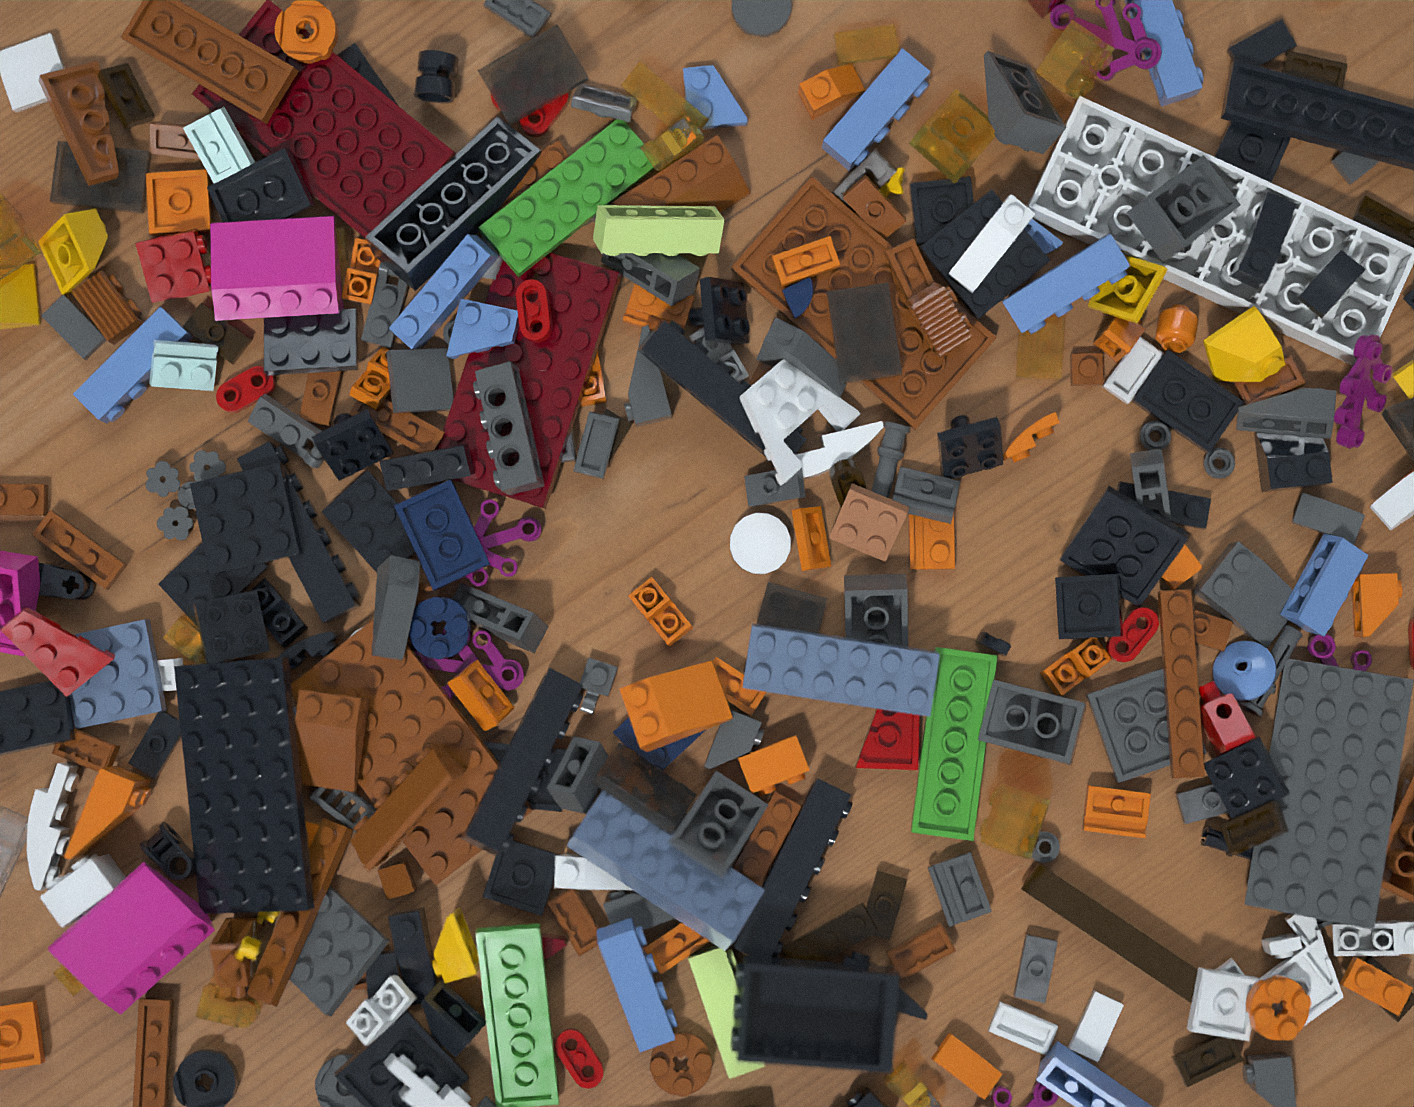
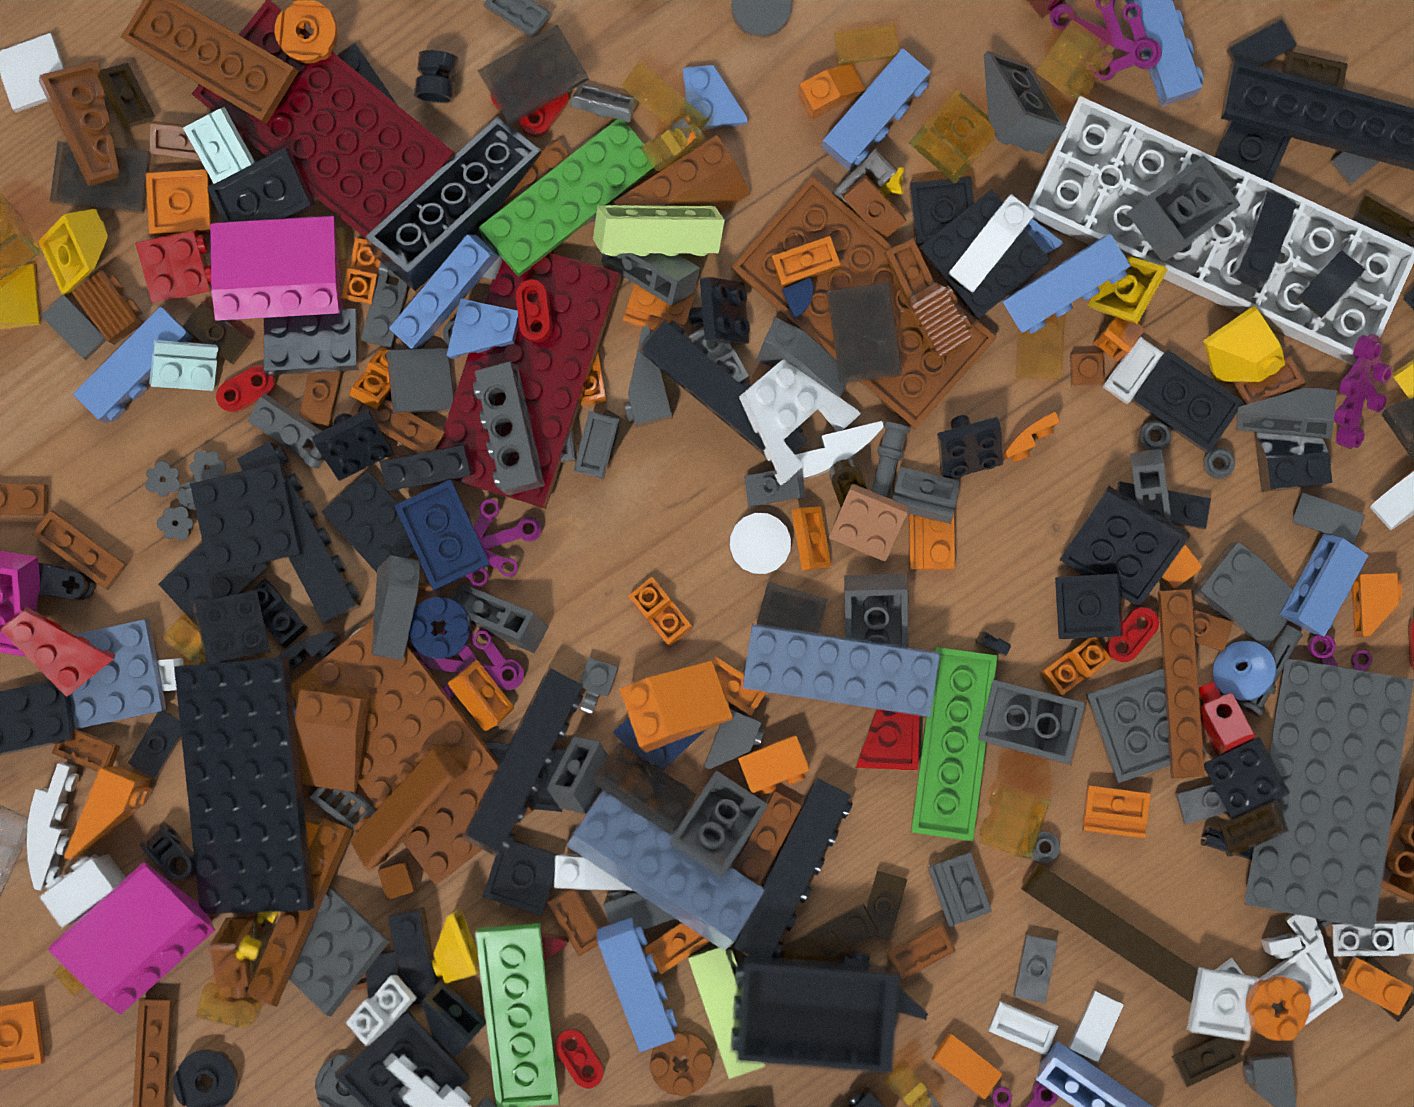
(1176, 328): orange head -> none

